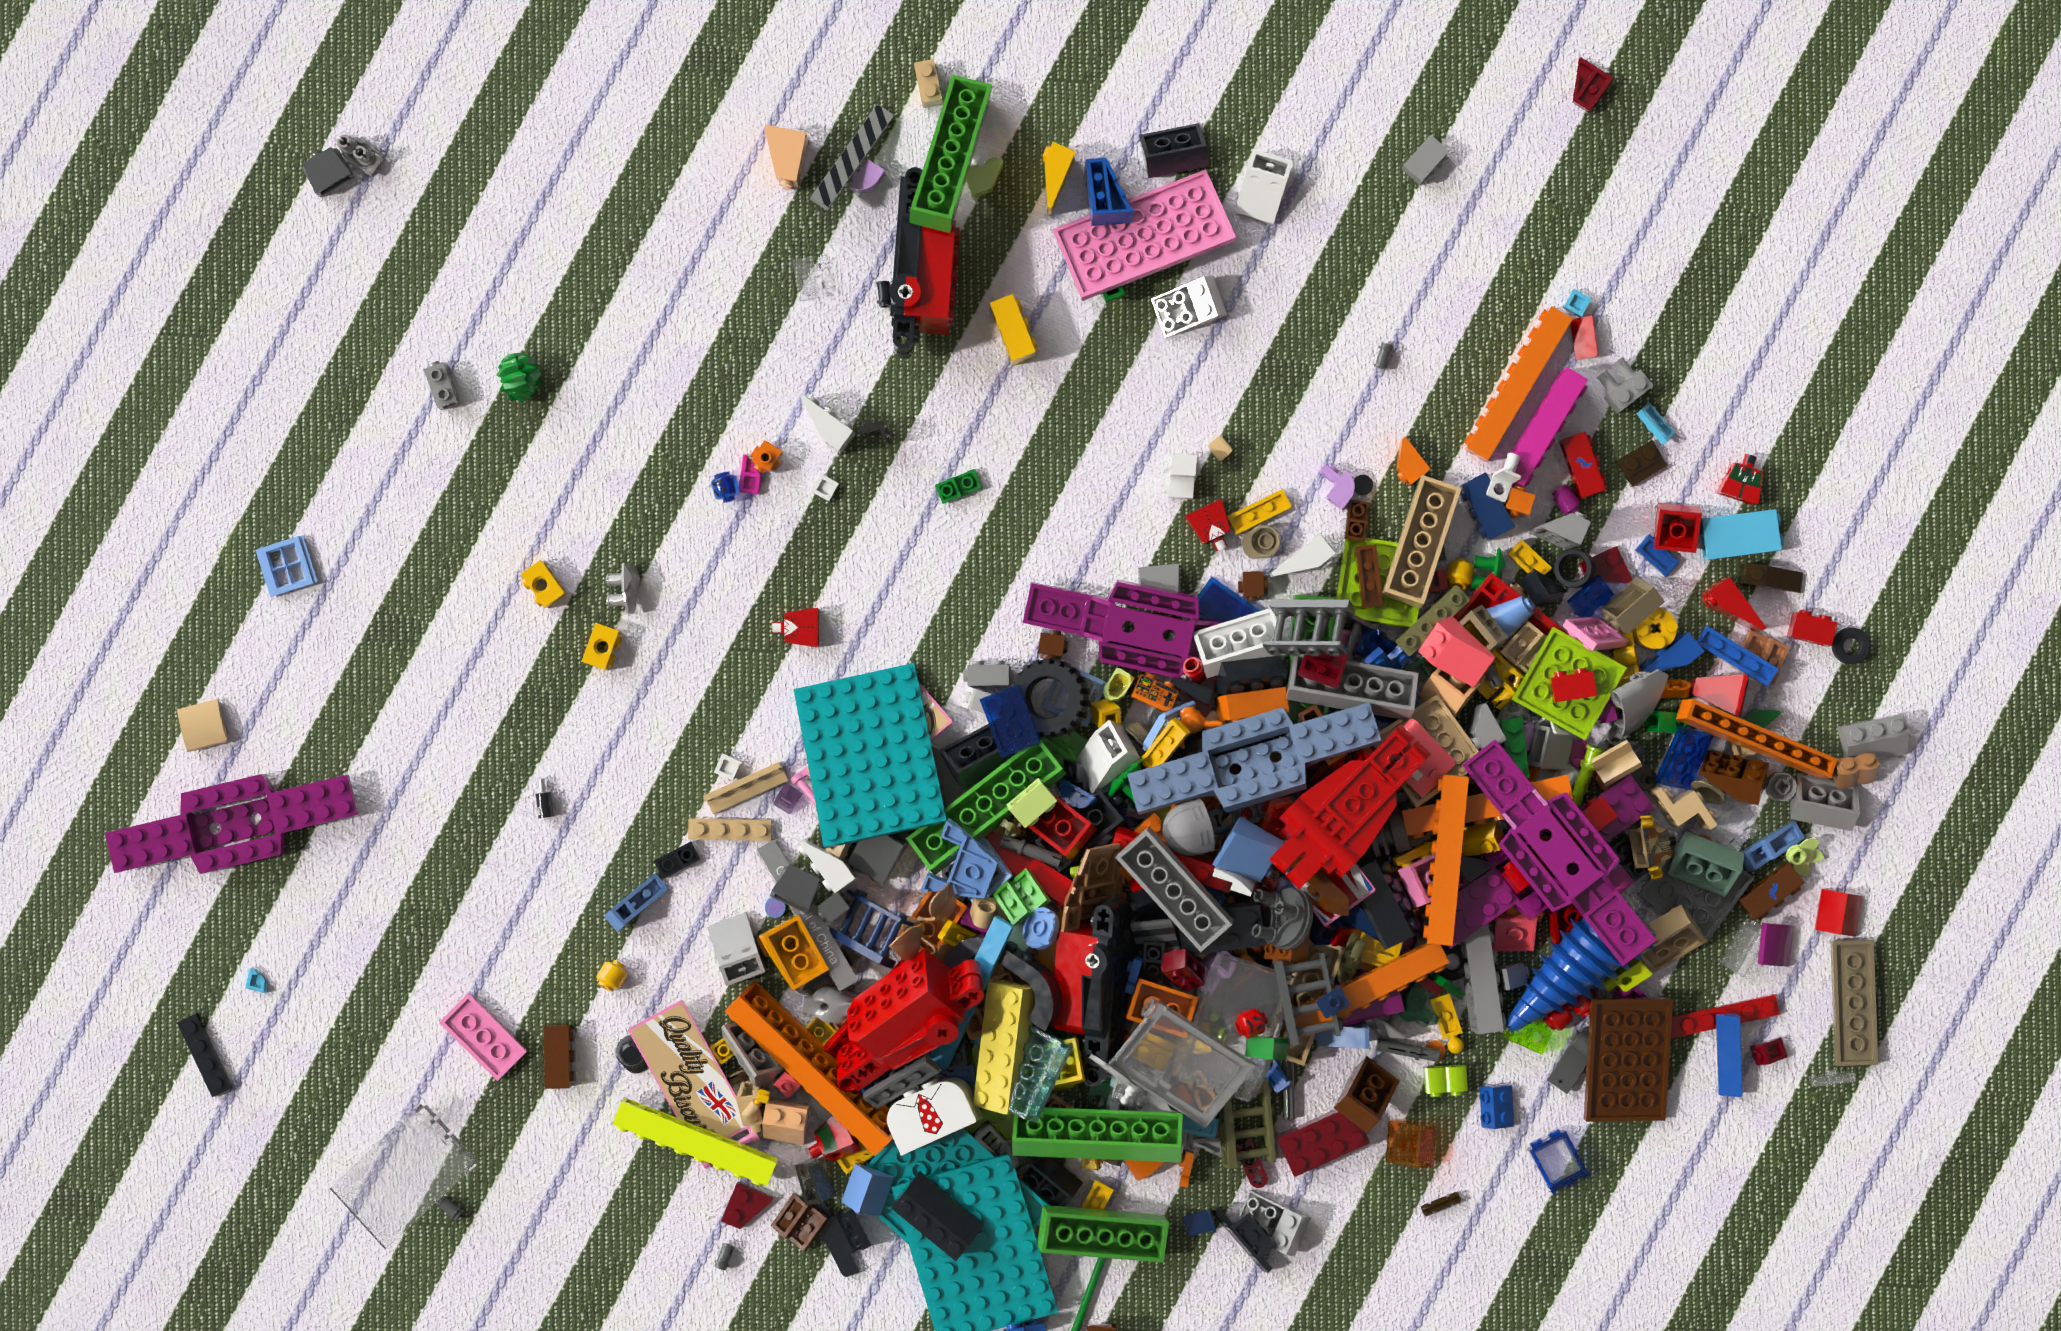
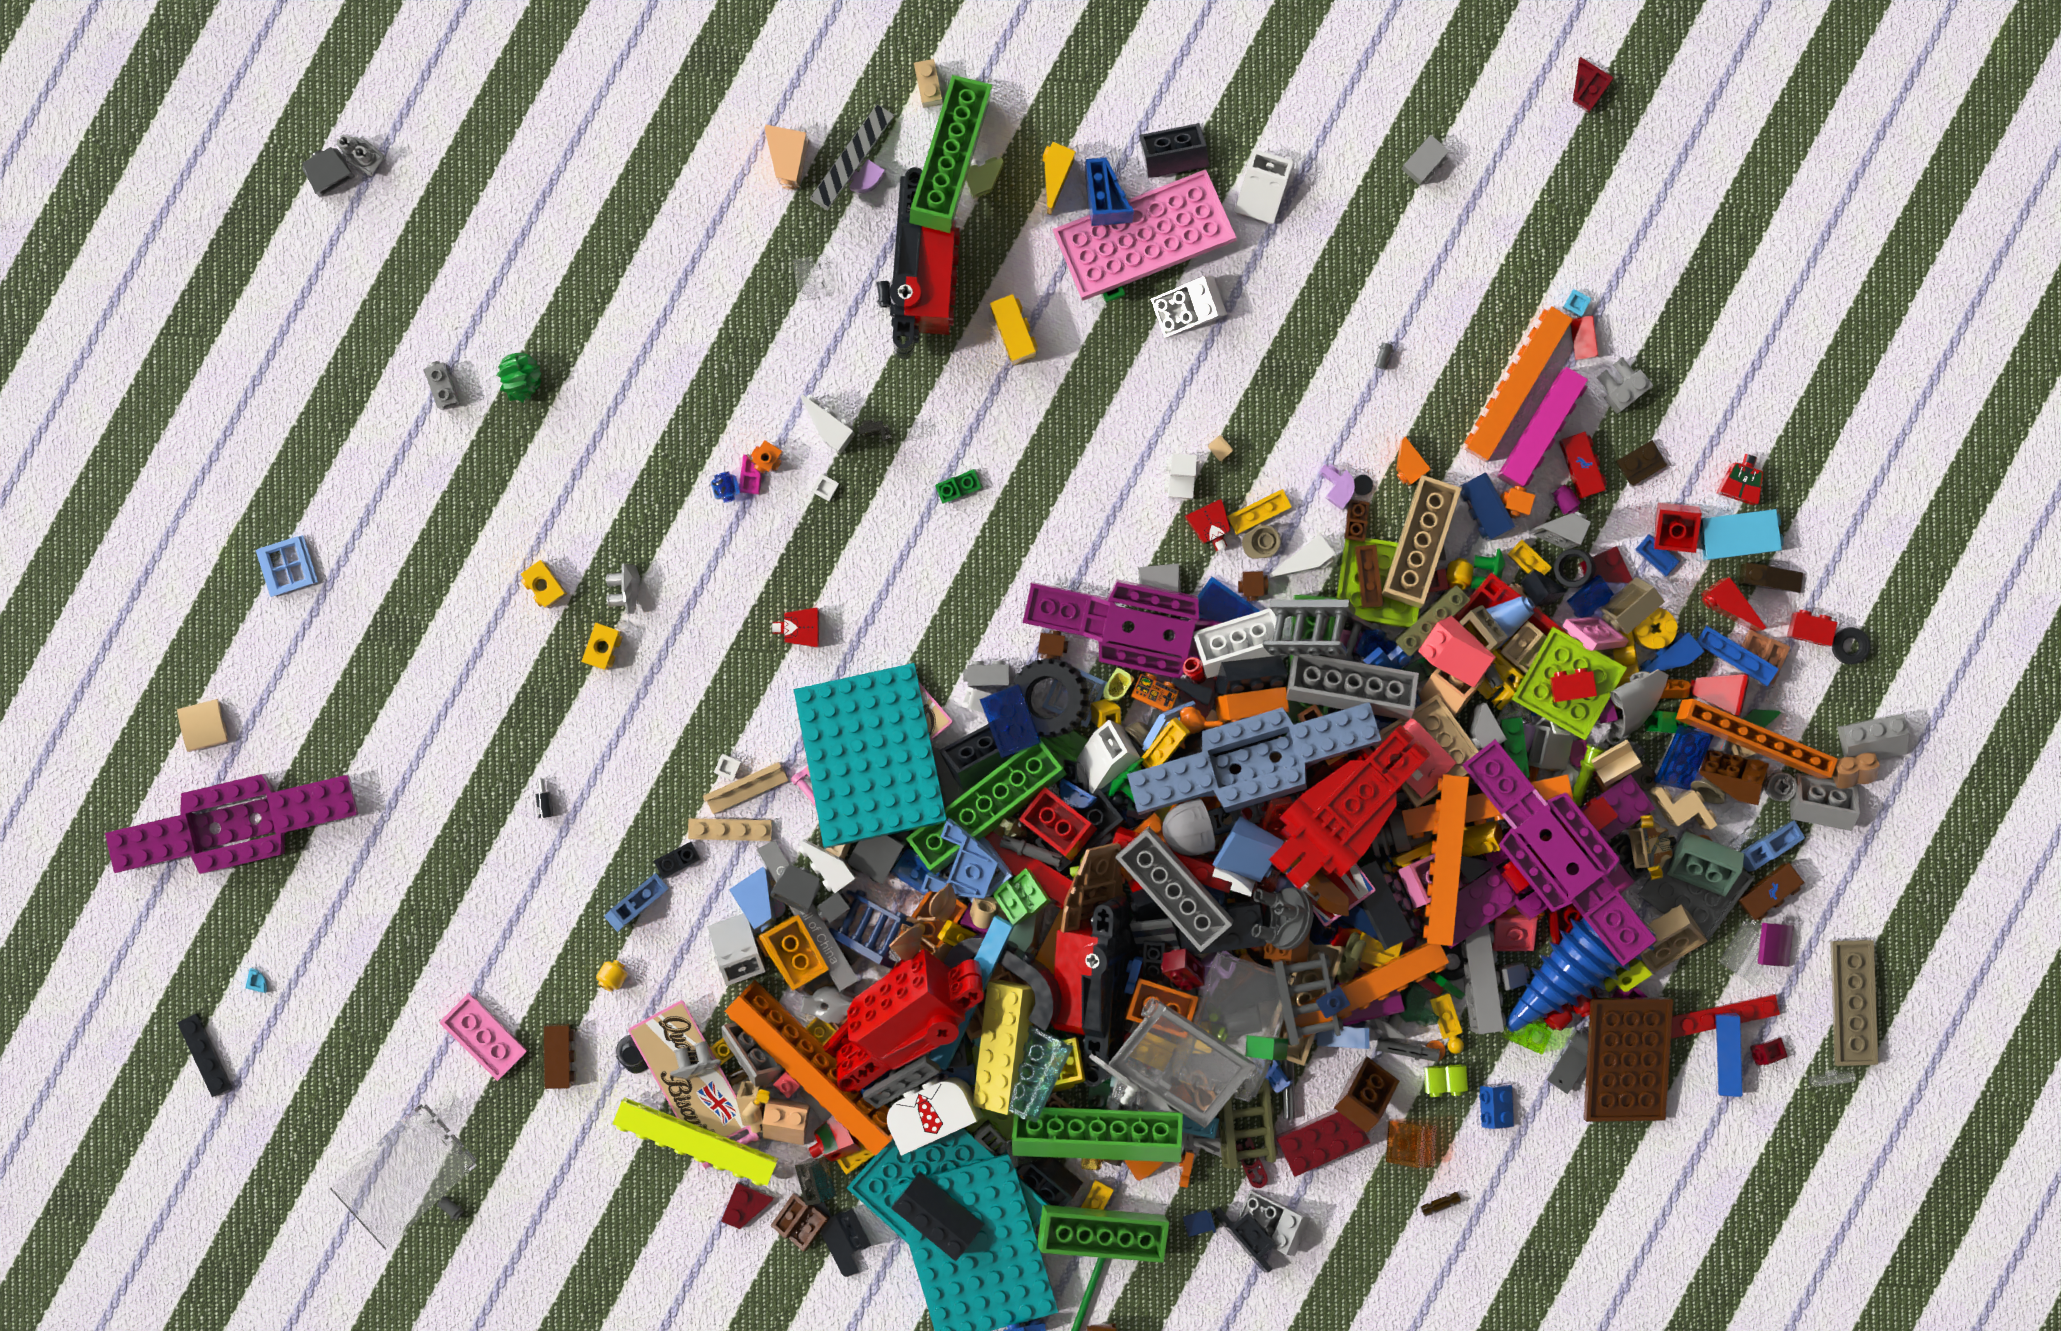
(688, 1071): none -> light grey connector
(724, 1256): dark grey pin -> none
(755, 900): none -> medium blue slope
(787, 798): clear purple slope -> none
(867, 1190): medium blue slope -> none
(911, 870): none -> blue bracket
(1032, 803): yellowish green brick -> none
(1041, 928): medium blue tile -> none
(1251, 1023): red head -> none
(1323, 668): dark red wing -> none
(1505, 477): white bracket -> none
(1557, 1160): window -> none
(1655, 423): medium azure plate -> none
(1806, 855): yellowish green plate -> none
(1838, 912): red slope -> none

